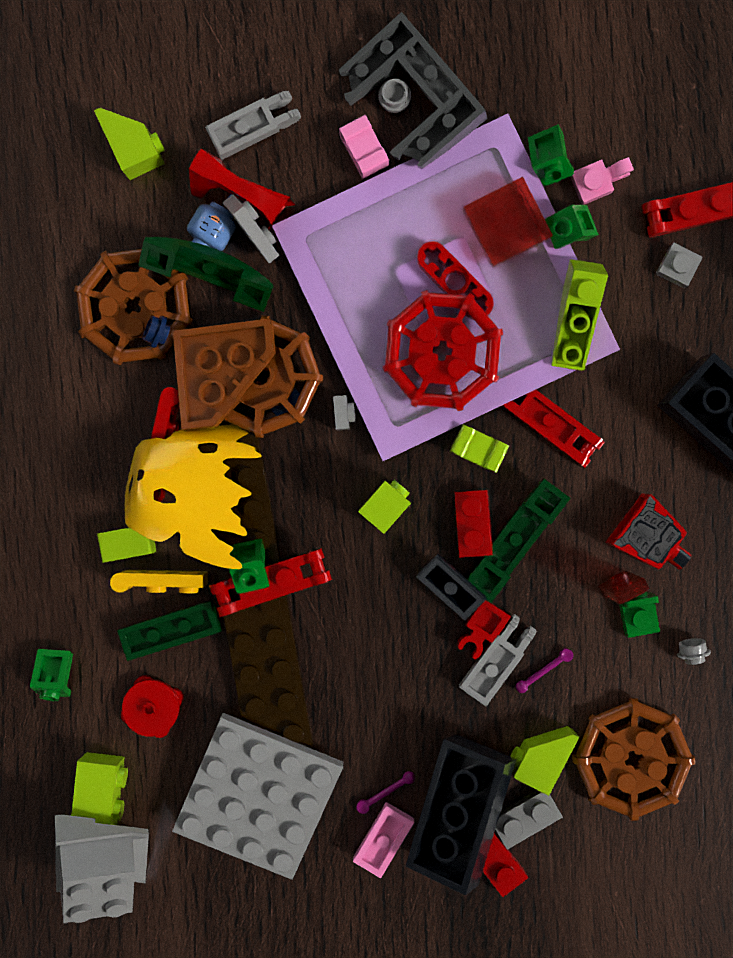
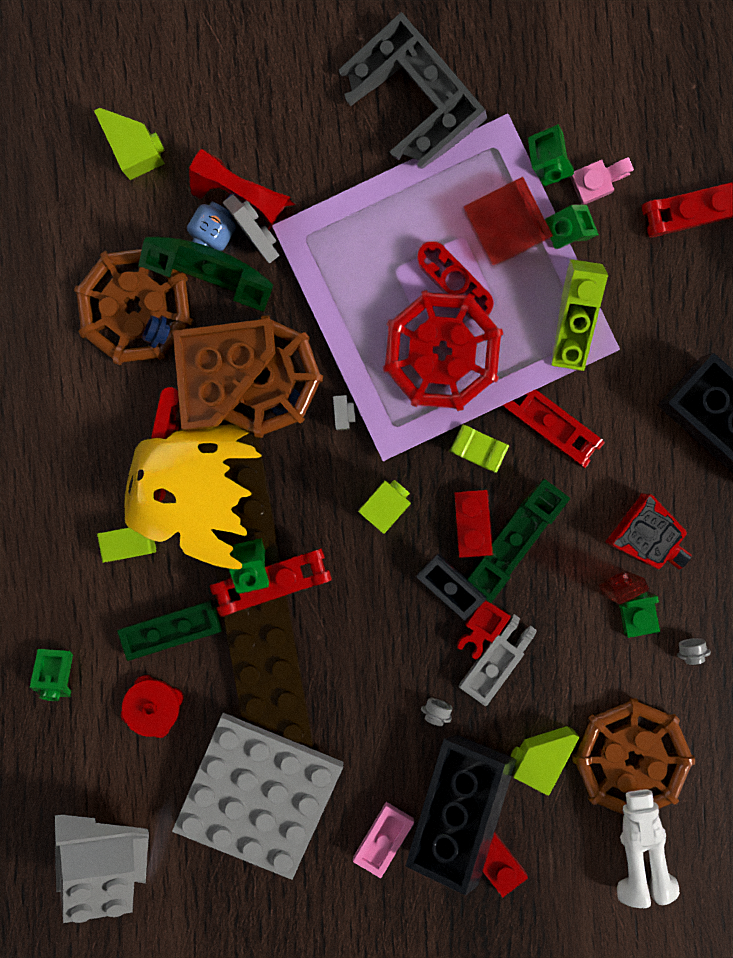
(99, 788): lime brick -> none
(158, 580): yellow plate -> none
(251, 124): light grey hinge -> none
(363, 147): bright pink piece -> none
(363, 805): magenta hinge -> none
(394, 95): light grey plate -> none
(437, 711): none -> light grey plate
(526, 818): light grey plate -> none
(564, 655): magenta hinge -> none
(641, 833): none -> white piece
(679, 265): light grey plate -> none

